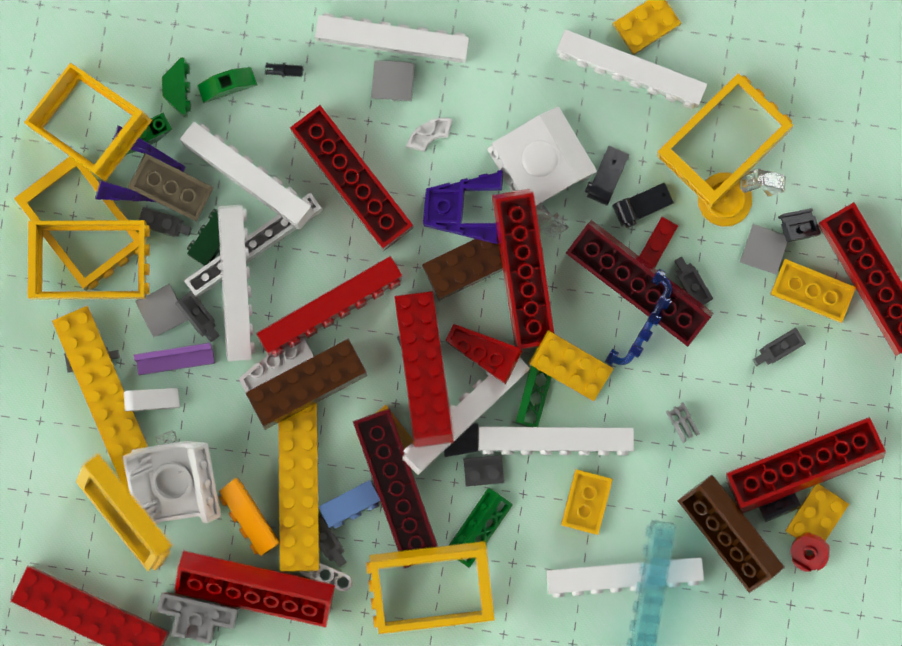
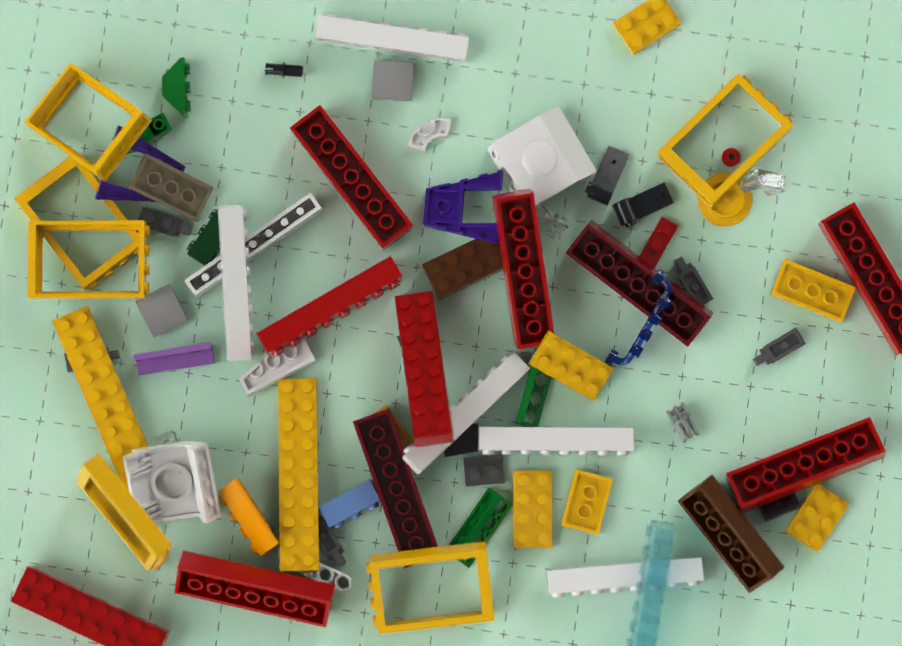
(151, 399): white beam -> none
(195, 617): light grey piece -> none
(198, 316): dark grey hinge -> none
(226, 83): green slope -> none
(247, 175): white brick -> none
(306, 384): reddish brown brick -> none
(489, 353): red wing -> none
(532, 508): none -> yellow plate
(631, 69): white brick -> none
(731, 163): none -> red plate
(764, 249): light grey slope -> none
(799, 225): black plate -> none
(809, 542): red plate -> none

